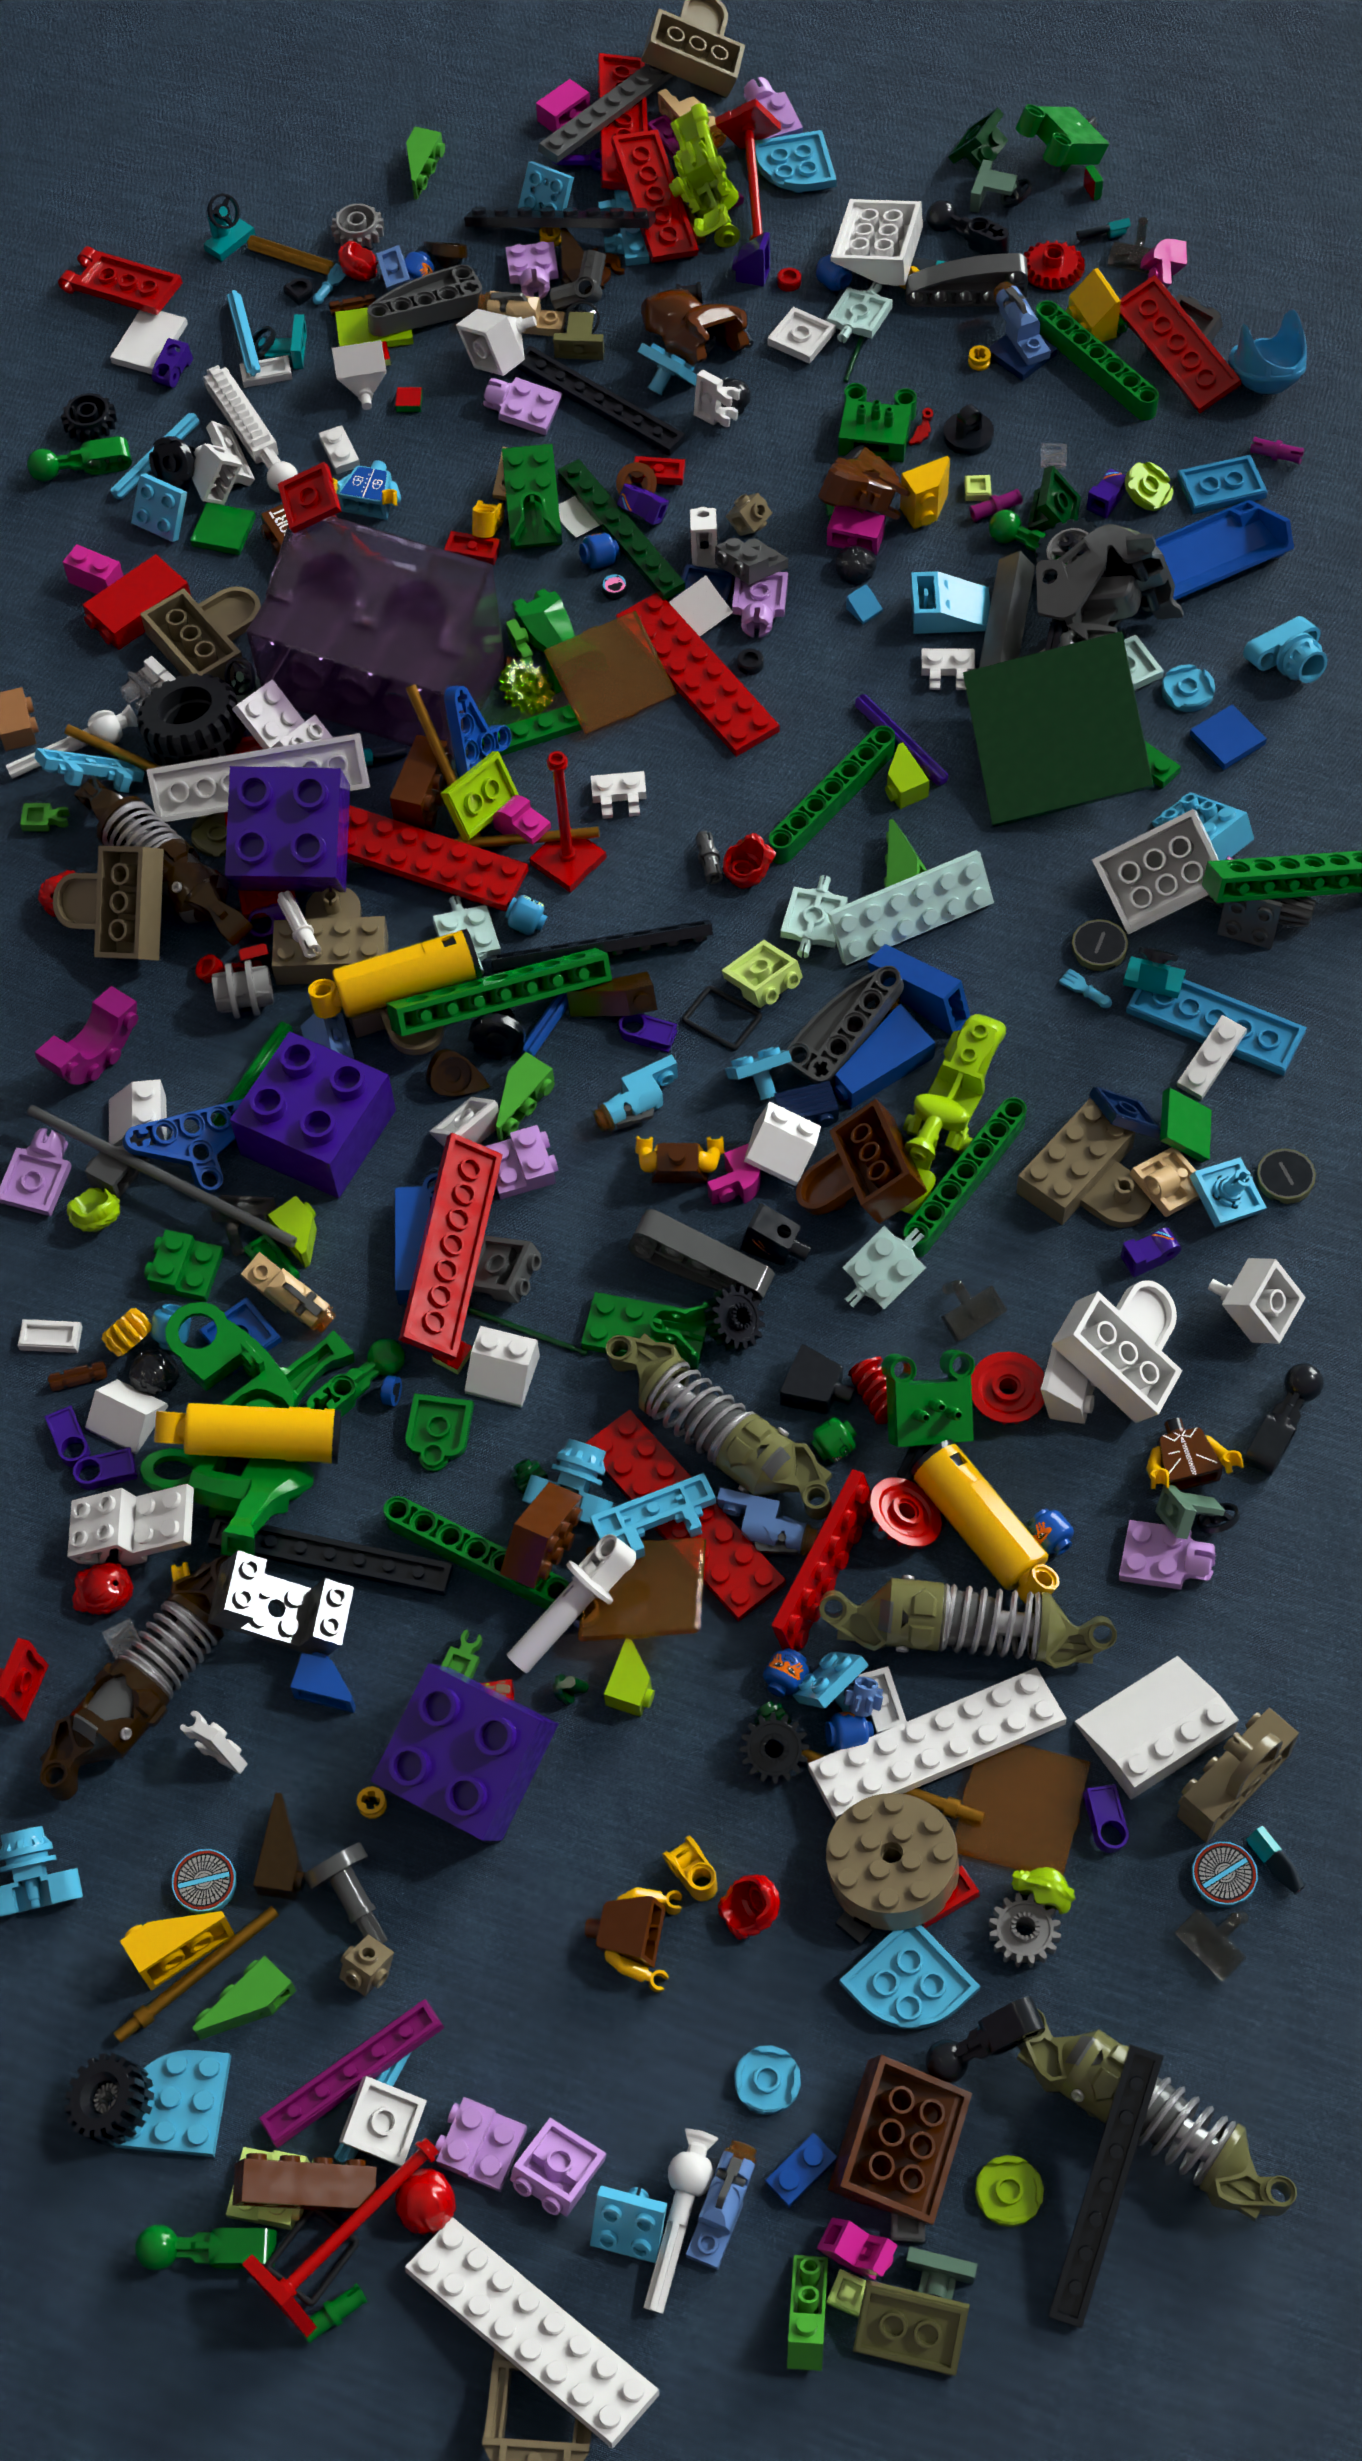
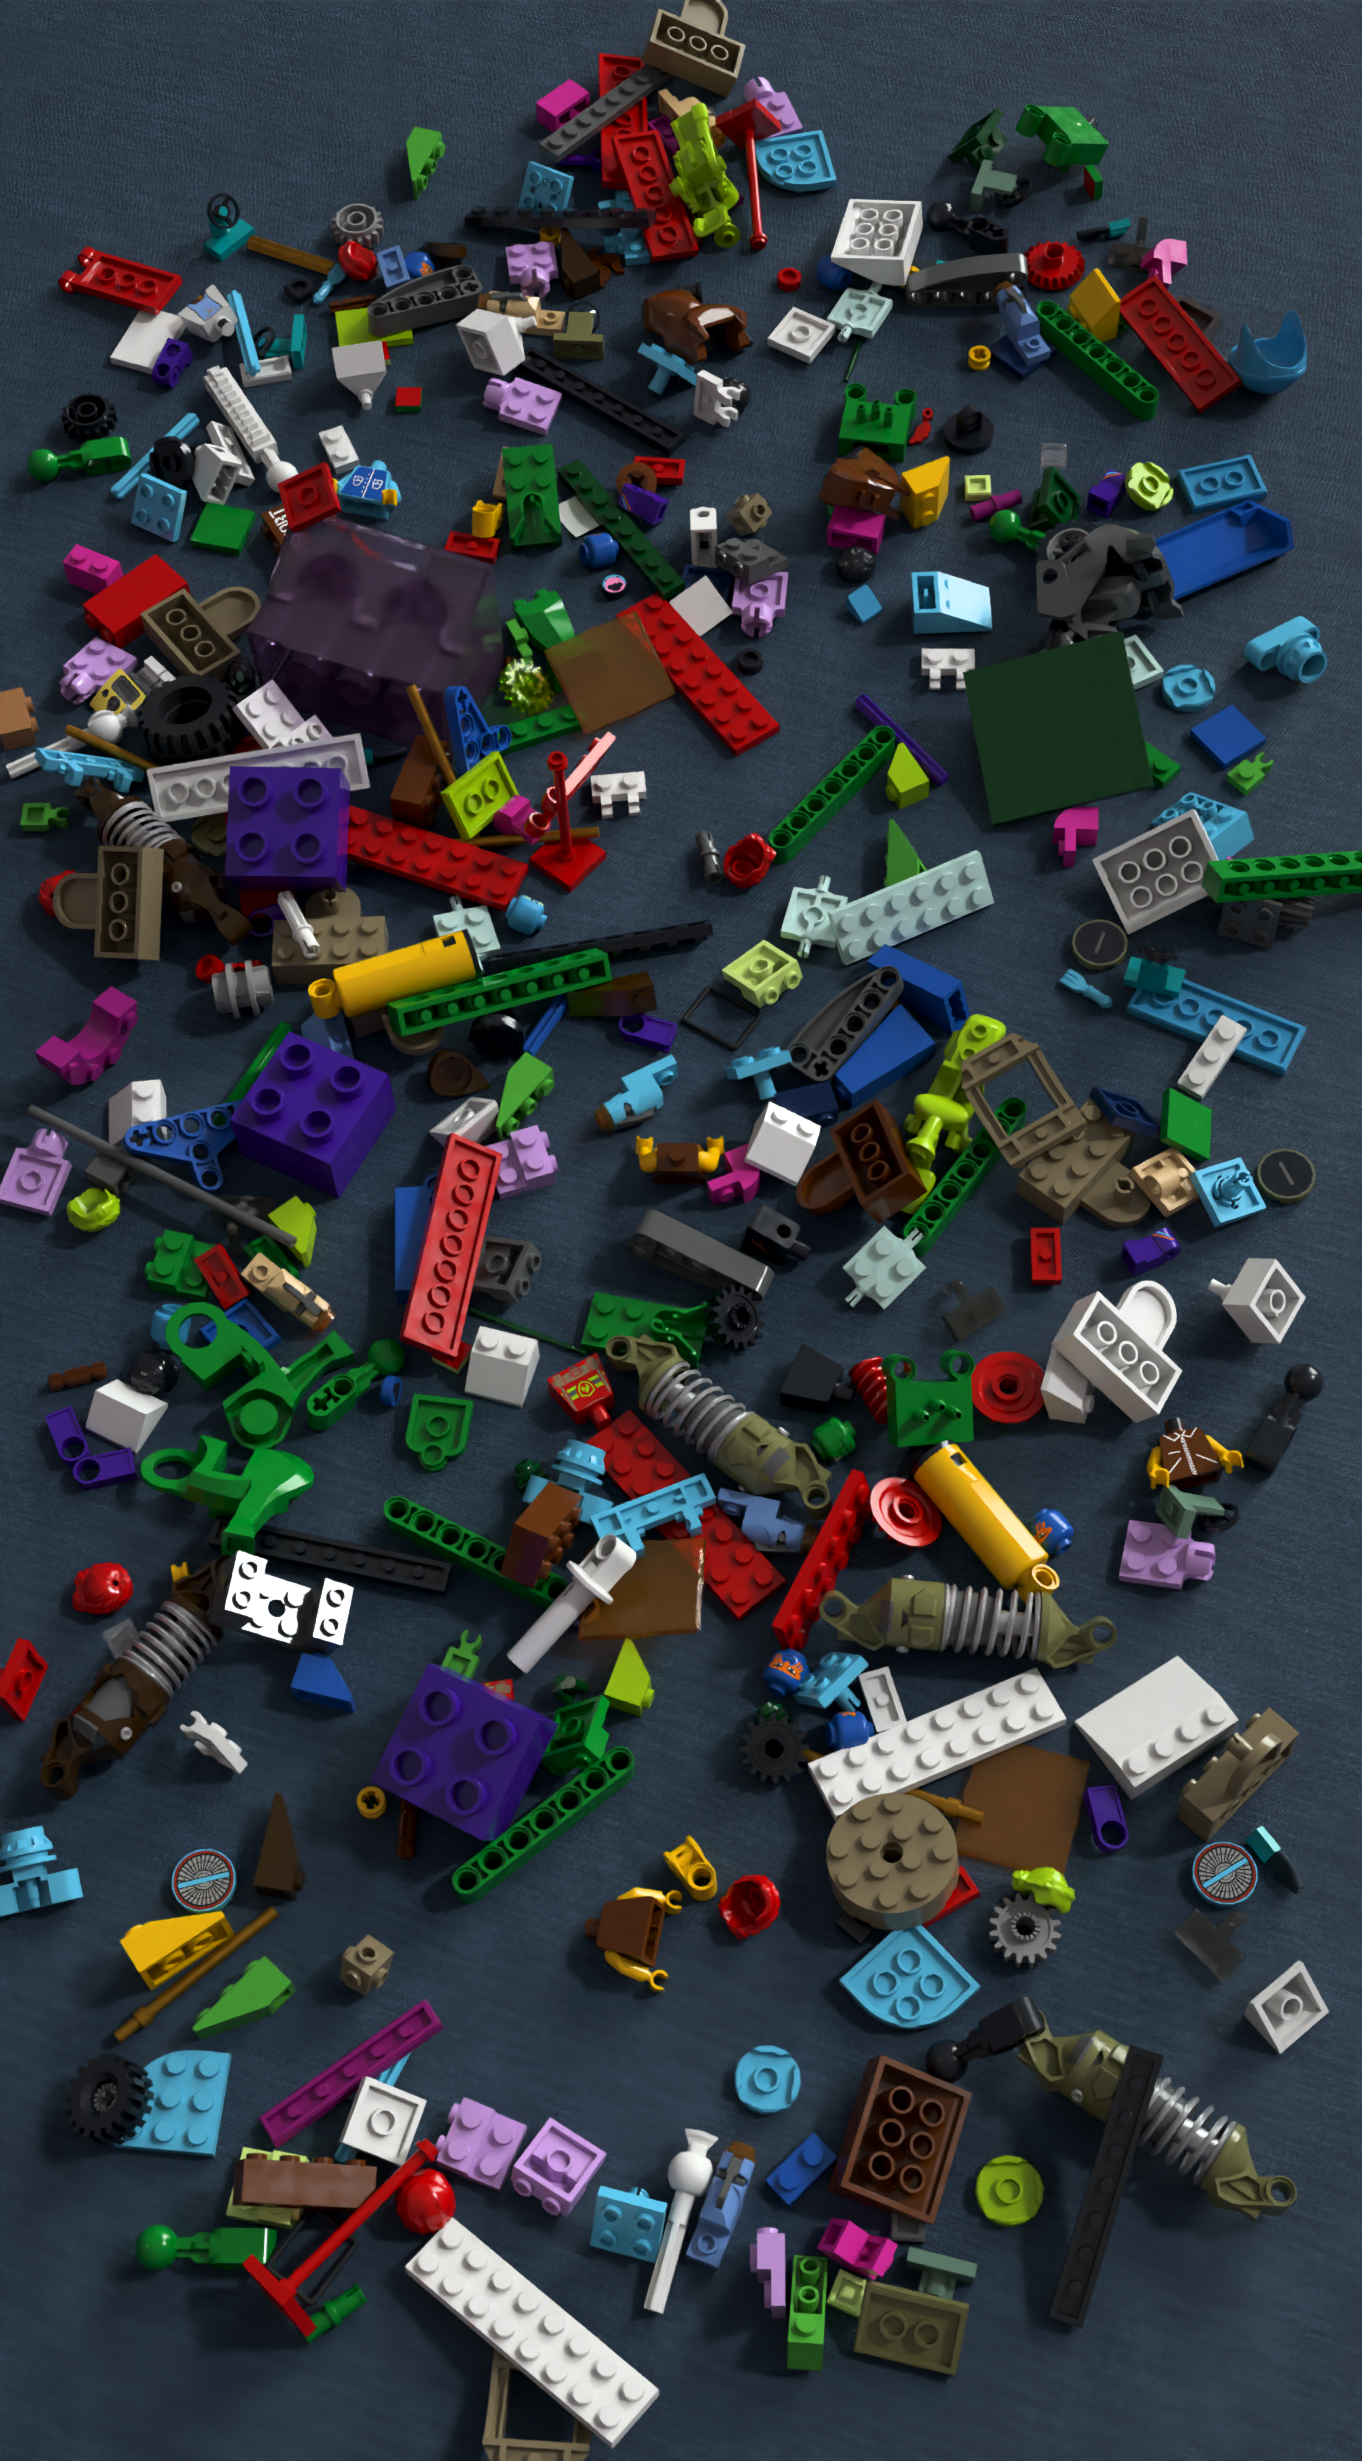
(50, 1336): white tile -> none
(92, 668): none -> lavender plate
(117, 694): none -> sticker
(126, 1332): yellow gear -> none
(130, 1524): white piece -> none
(209, 316): none -> white torso
(222, 1276): none -> red plate
(253, 952): red tile -> none
(253, 1432): yellow piece -> none
(348, 1888): dark grey piece -> none
(407, 1830): none -> reddish brown axle
(537, 1838): none -> green beam
(578, 1737): none -> green plate
(584, 769): none -> red hinge
(584, 1392): none -> red torso
(590, 274): dark grey piece -> none
(753, 261): dark purple slope -> none
(768, 2261): none -> lavender plate
(863, 1696): medium blue gear -> none
(1008, 609): dark grey brick -> none
(1040, 1134): none -> dark tan wedge
(1045, 1256): none -> red plate
(1075, 828): none -> dark pink brick
(1249, 775): none -> bright green plate
(1277, 450): magenta pin -> none
(1287, 2008): none -> white slope

